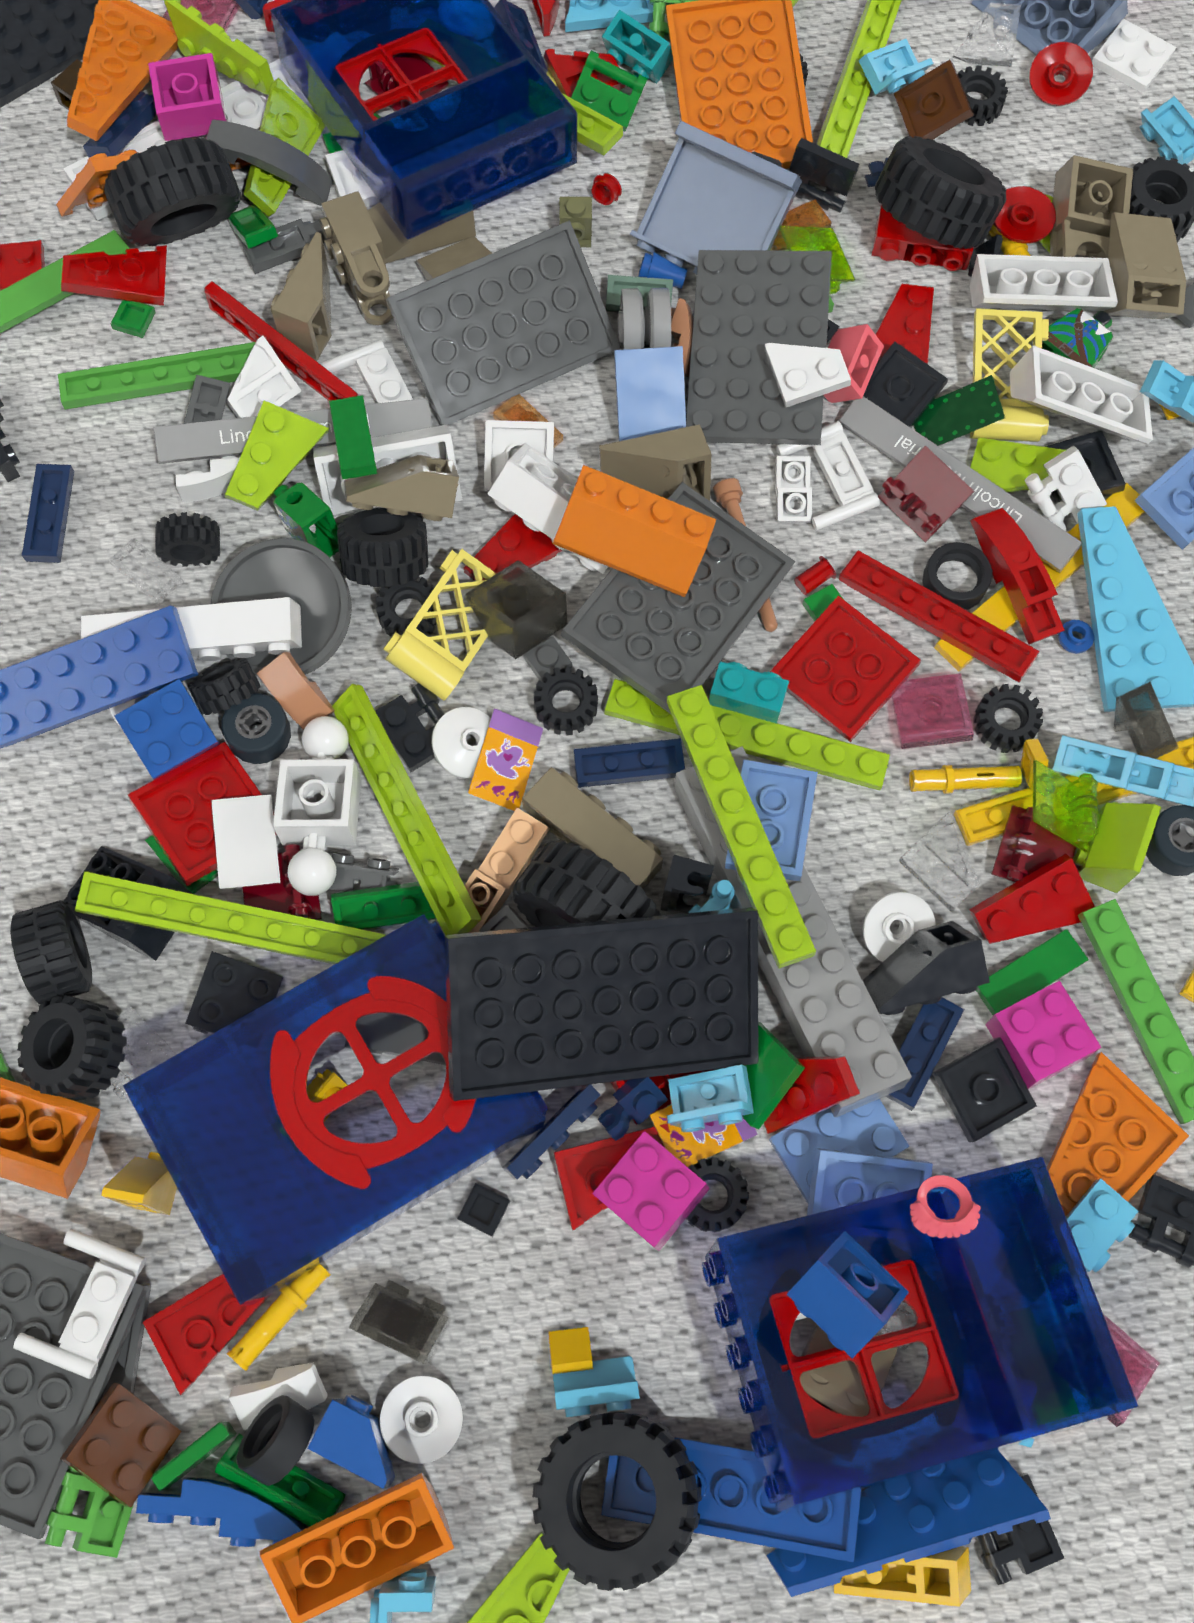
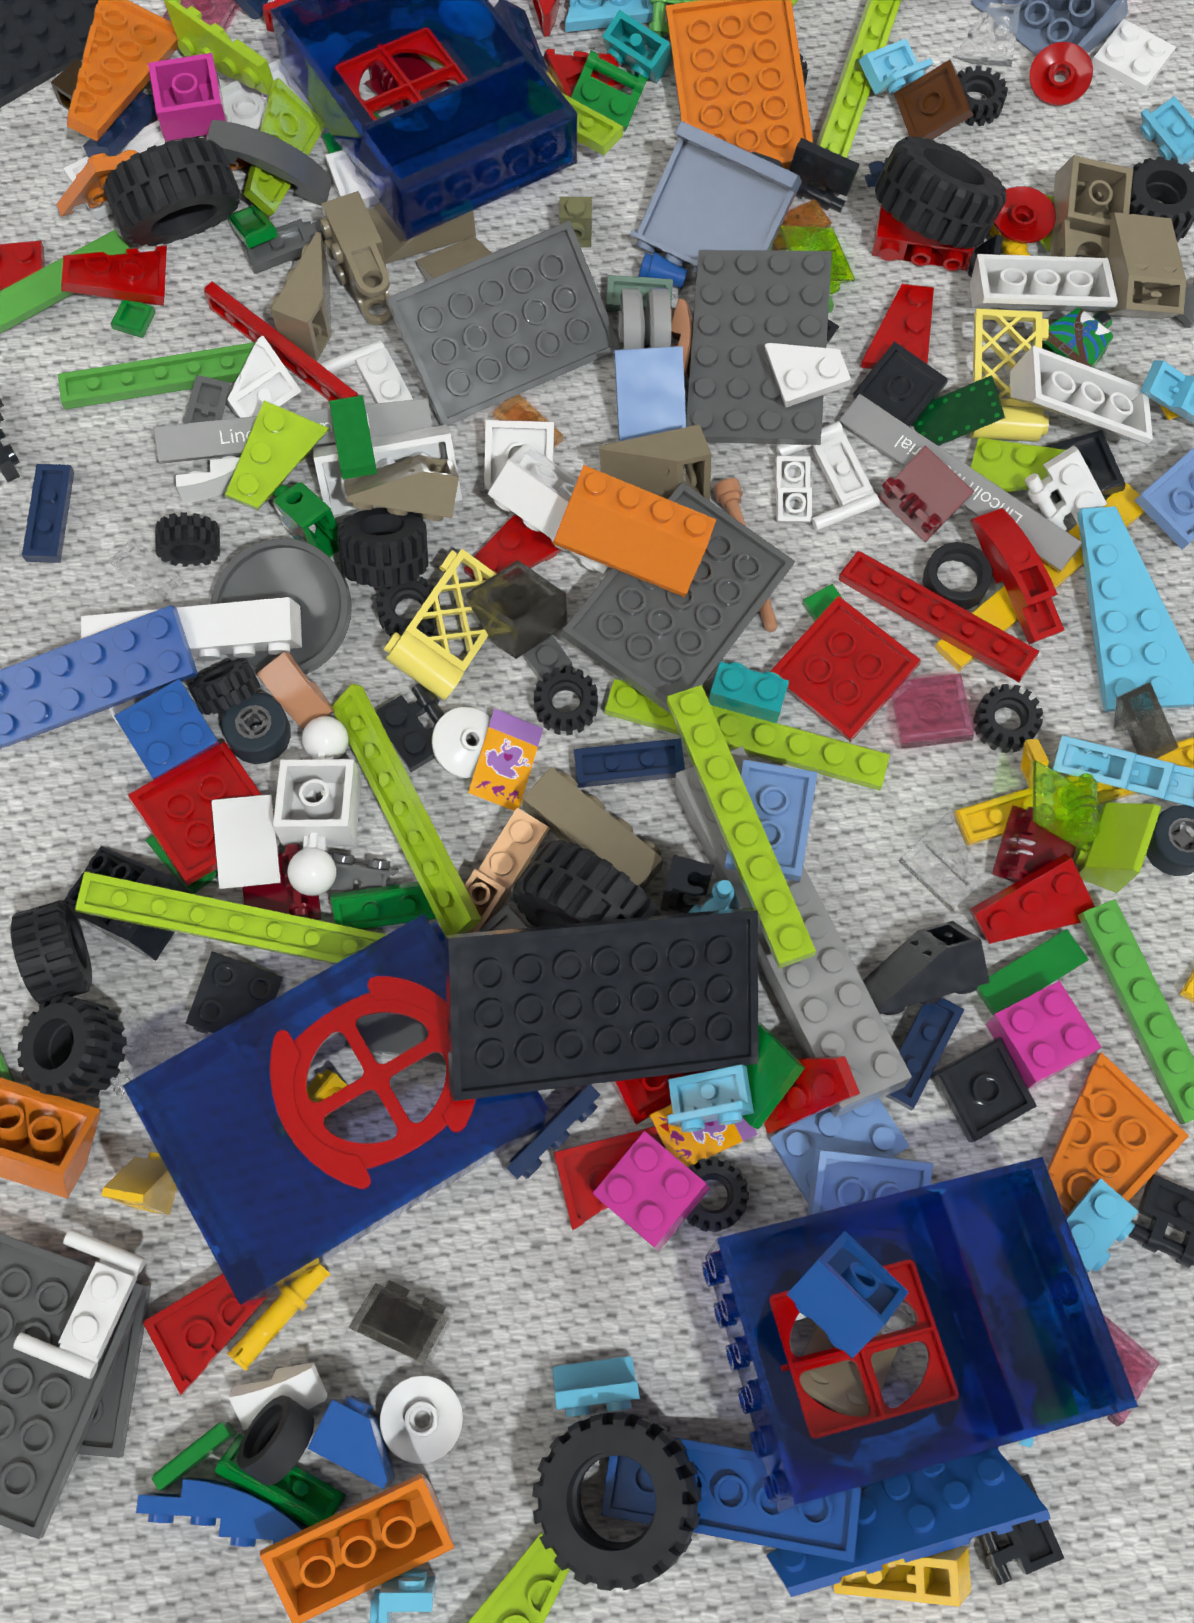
(101, 1525): bright green plate -> none
(121, 1445): reddish brown plate -> none
(483, 1210): black tile -> none
(570, 1350): yellow tile -> none
(606, 189): red plate -> none
(635, 1101): dark blue plate -> none
(815, 576): red piece -> none
(860, 353): coral brick -> none
(902, 906): white dish -> none
(926, 1220): coral piece -> none
(953, 779): yellow pin -> none
(1073, 644): blue plate -> none

